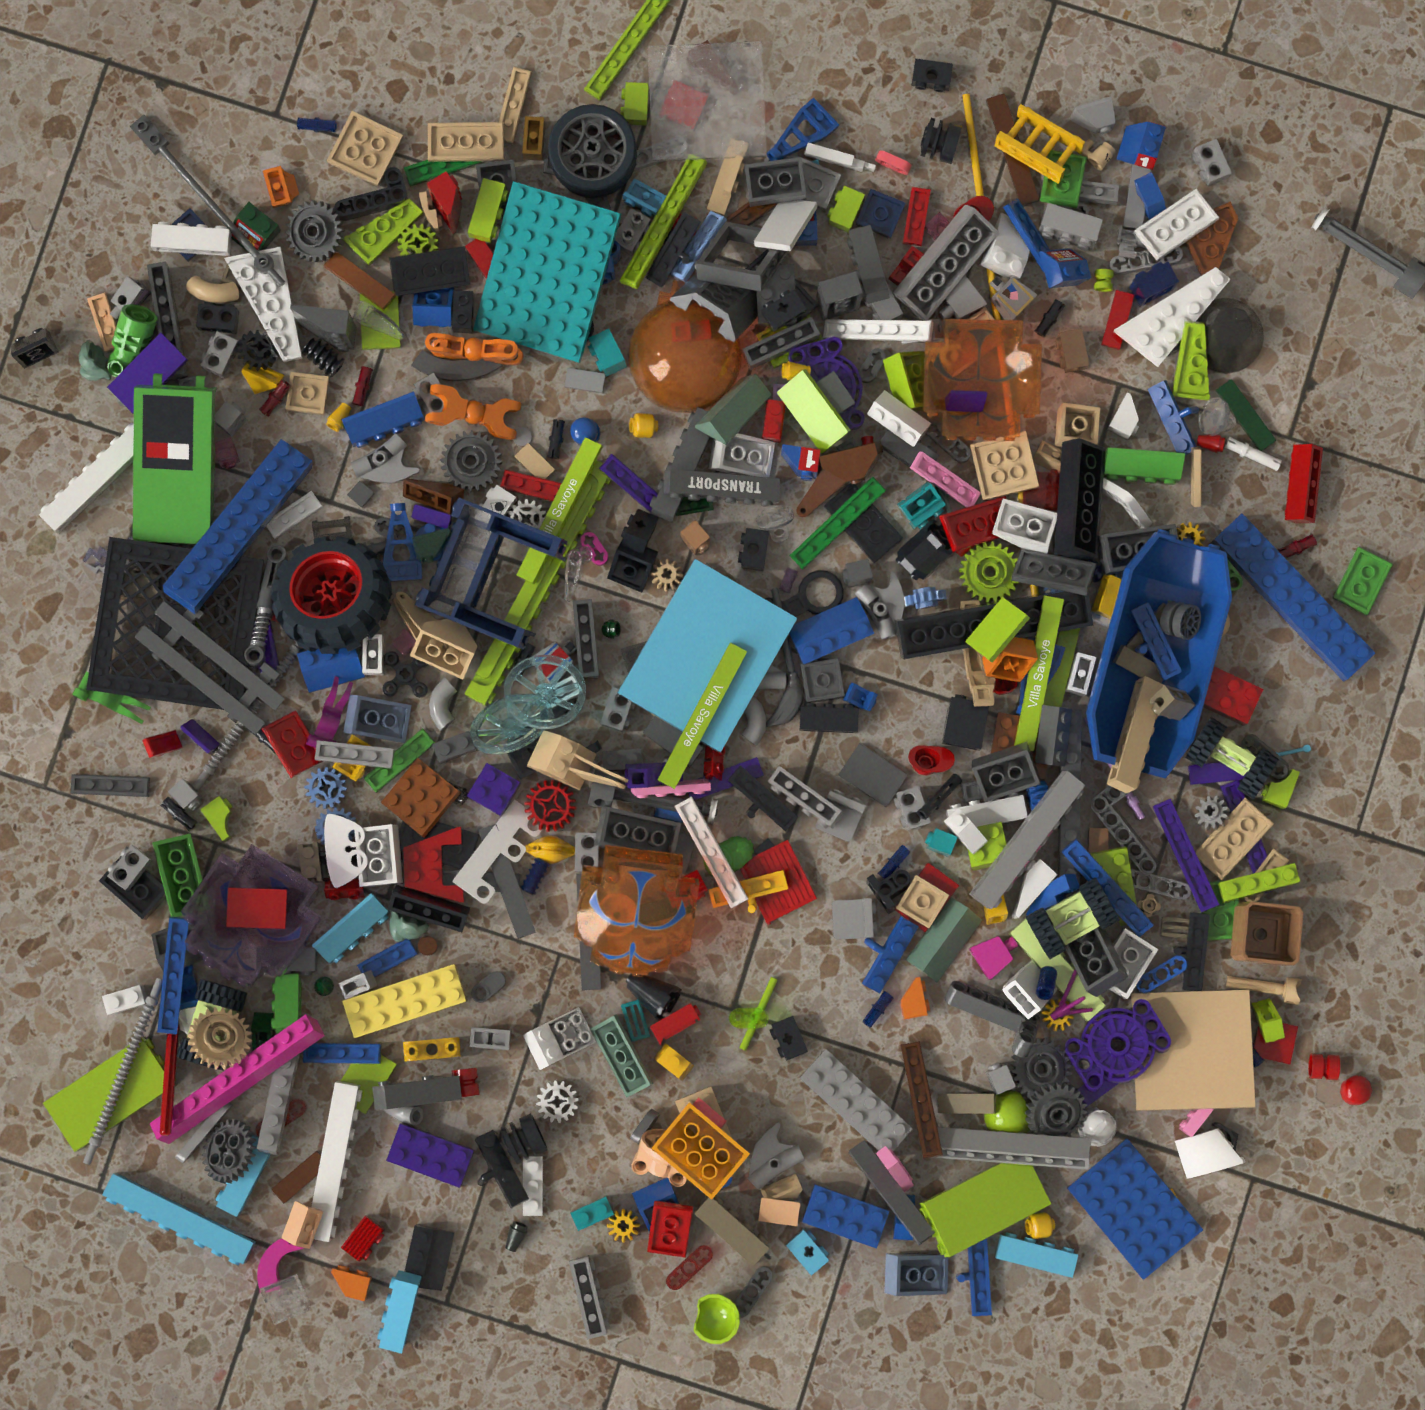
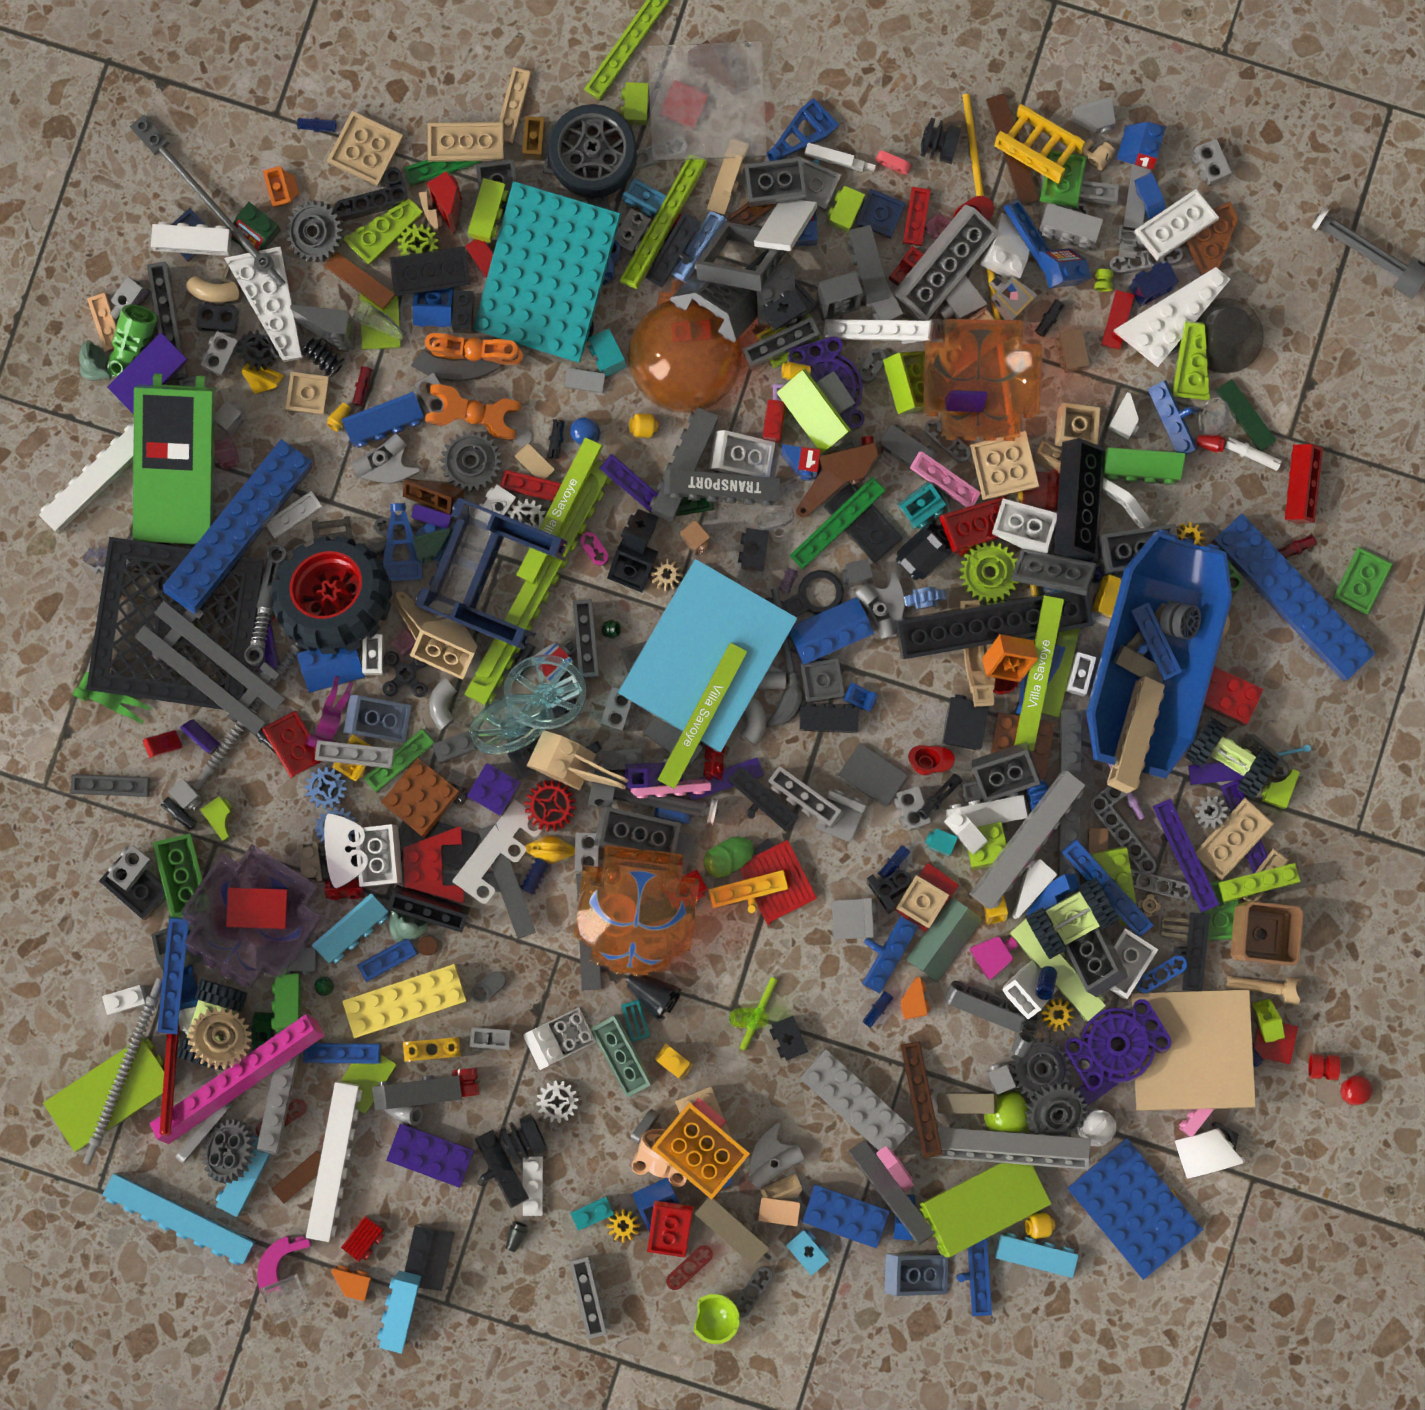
(33, 348): black slope -> none
(275, 397): dark red pin -> none
(302, 1225): light nougat panel -> none
(358, 984): light grey piece -> none
(360, 494): dark grey tile -> none
(574, 569): clear piece -> none
(675, 1022): red window -> none
(711, 852): white tile -> none
(735, 409): sand green slope -> none
(899, 418): white brick -> none
(924, 67): black brick -> none
(997, 629): lime tile -> none
(1053, 735): dark grey brick -> none
(1064, 1009): magenta plant -> none
(1171, 703): dark tan brick -> none
(1196, 477): tan tile -> none

